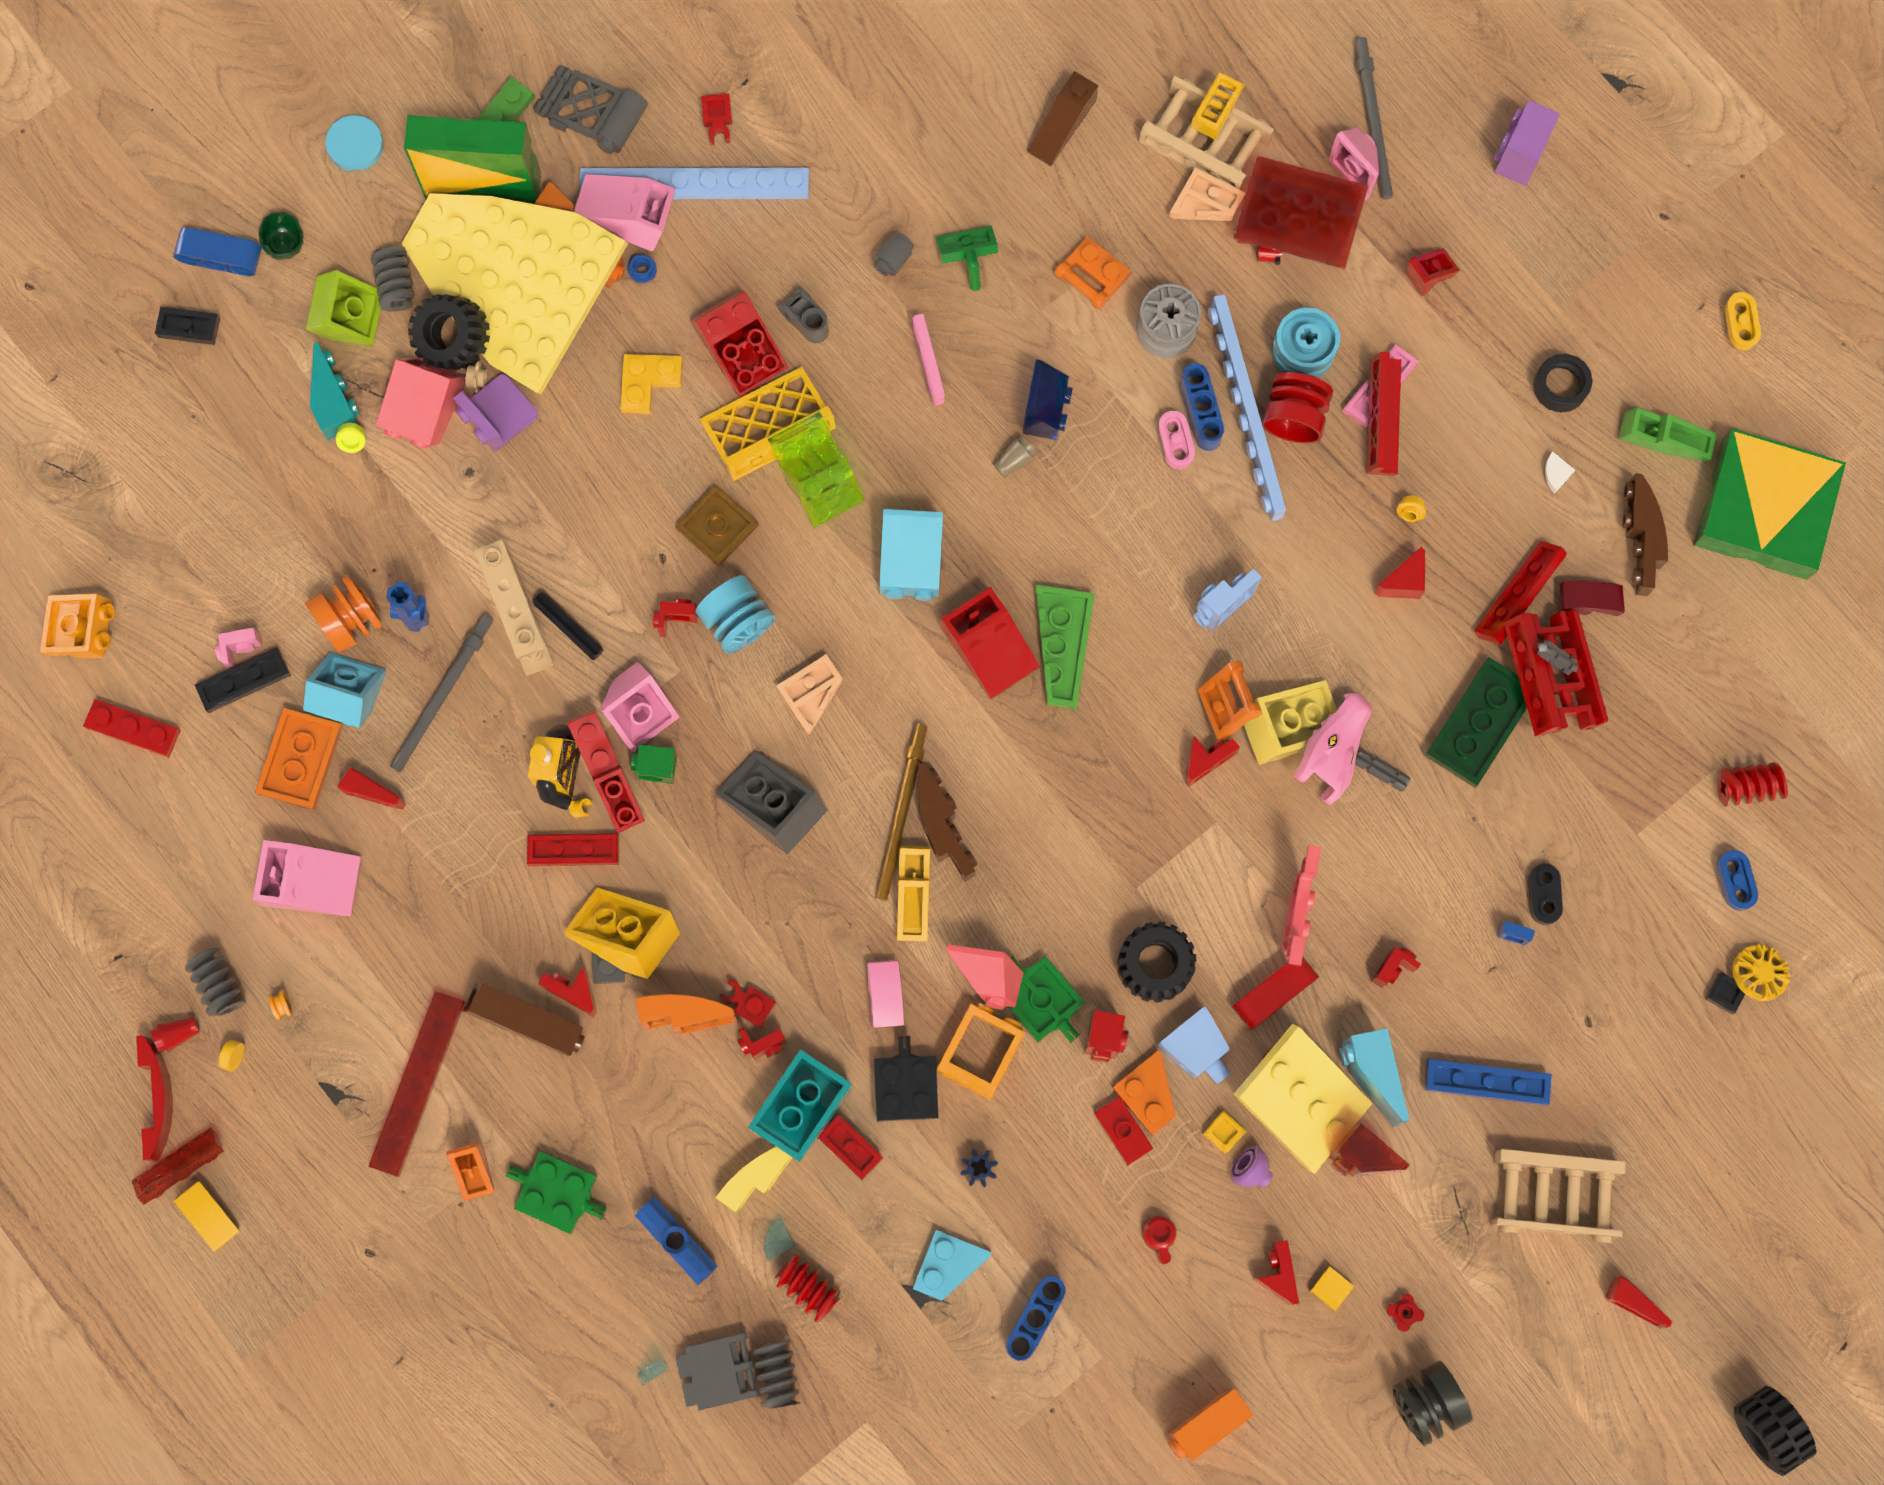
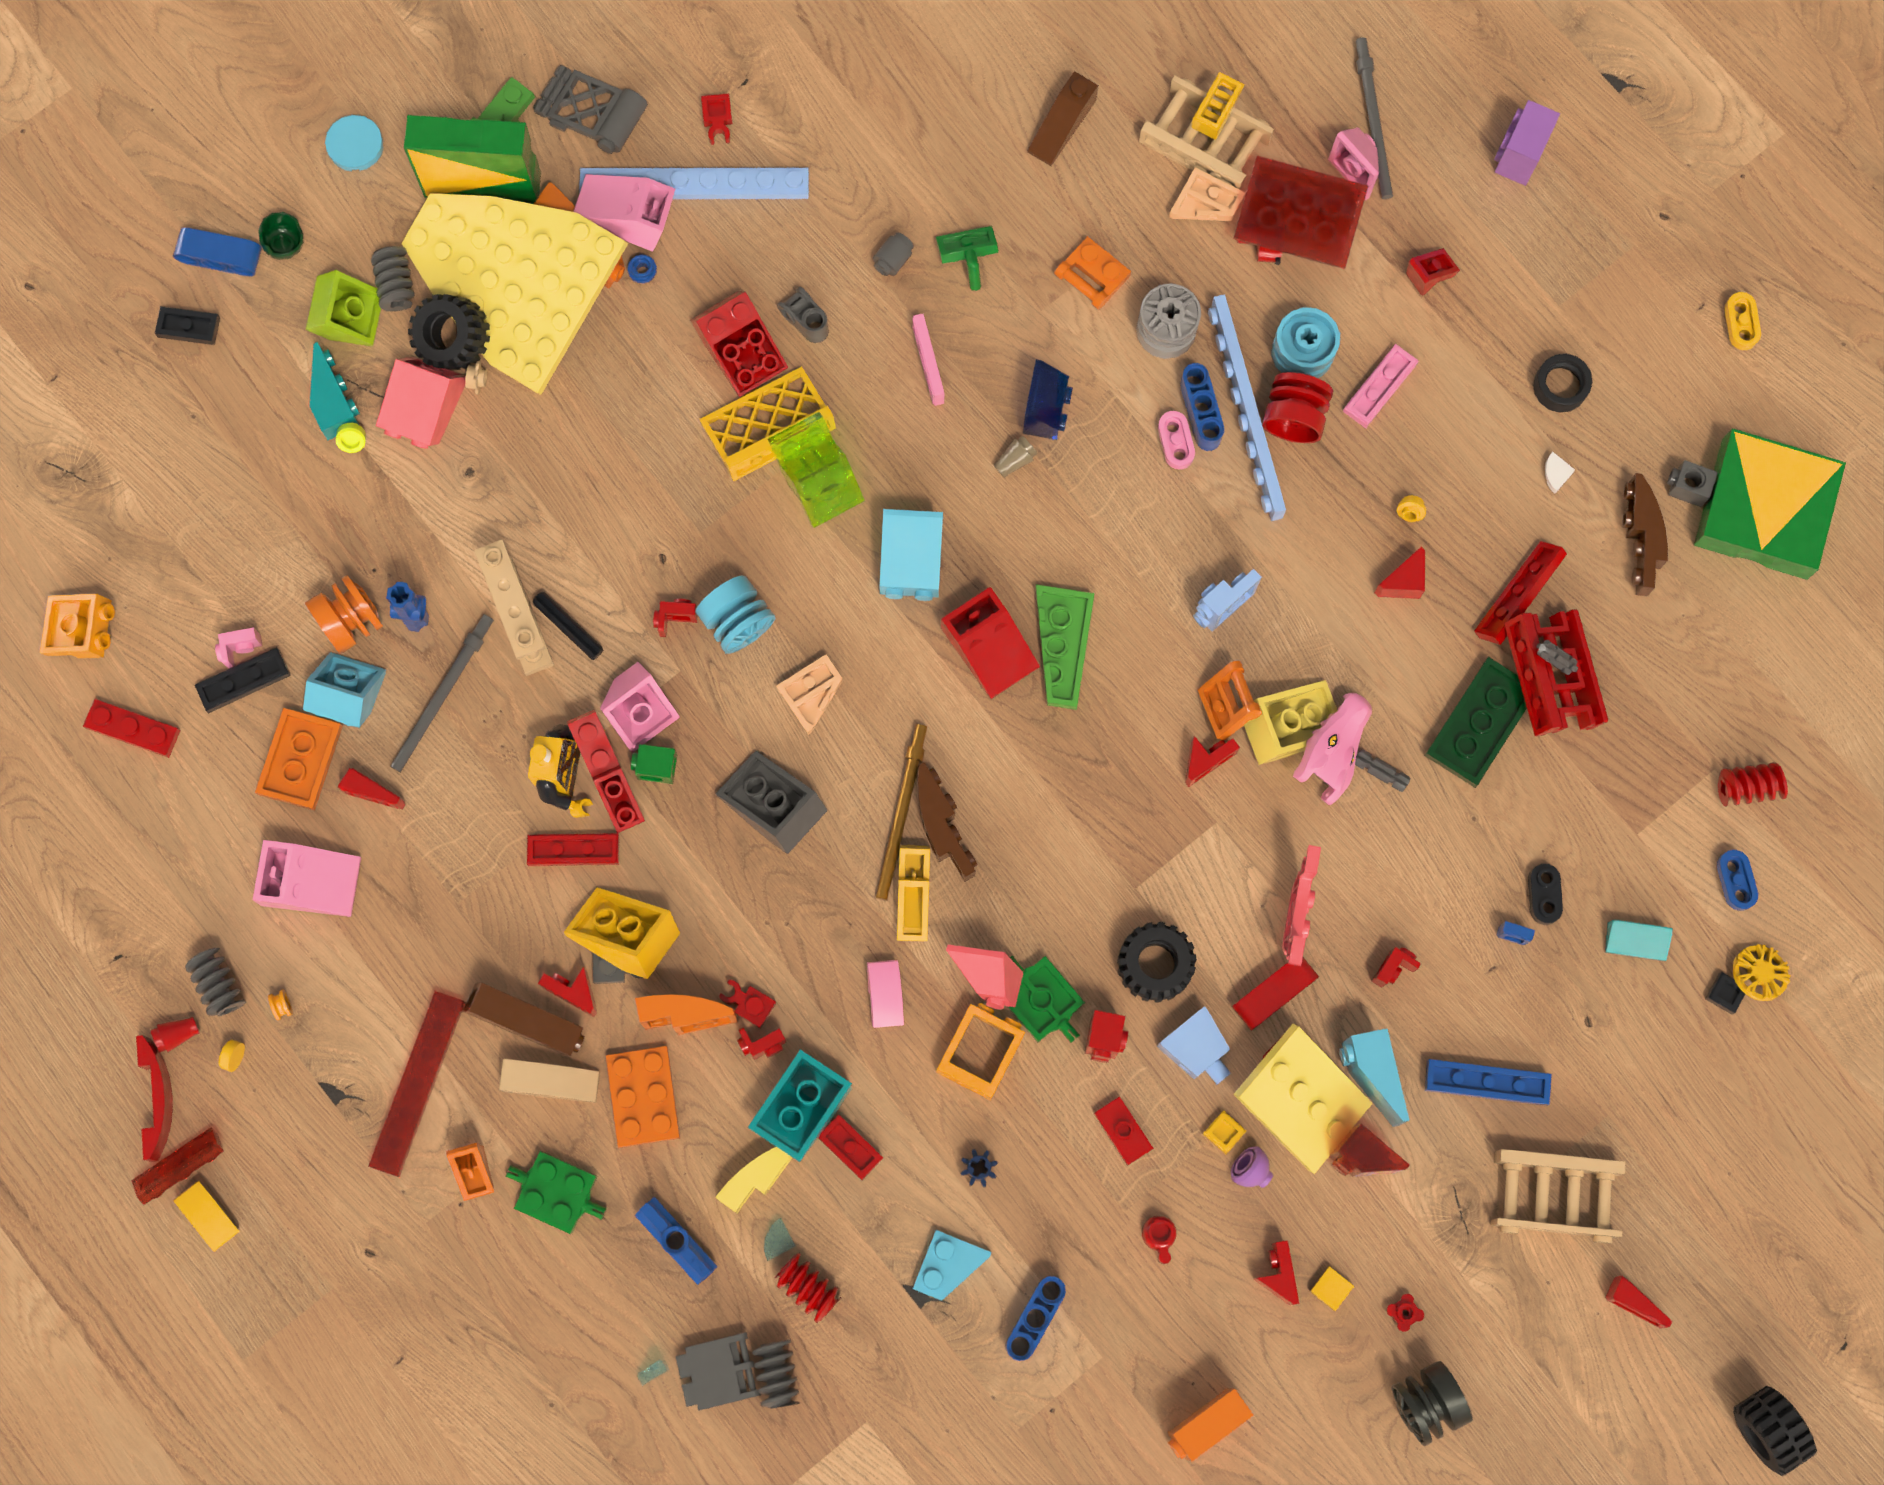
(496, 412): medium lavender bracket -> none
(549, 1080): none -> tan slope
(642, 373): yellow plate -> none
(642, 1097): none -> orange plate
(717, 525): pearl gold tile -> none
(906, 1086): black plate -> none
(1148, 1094): orange wing -> none
(1383, 415): red fence -> none
(1592, 596): dark red slope -> none
(1638, 940): none -> slope
(1667, 435): bright green slope -> none
(1702, 477): none -> dark grey brick

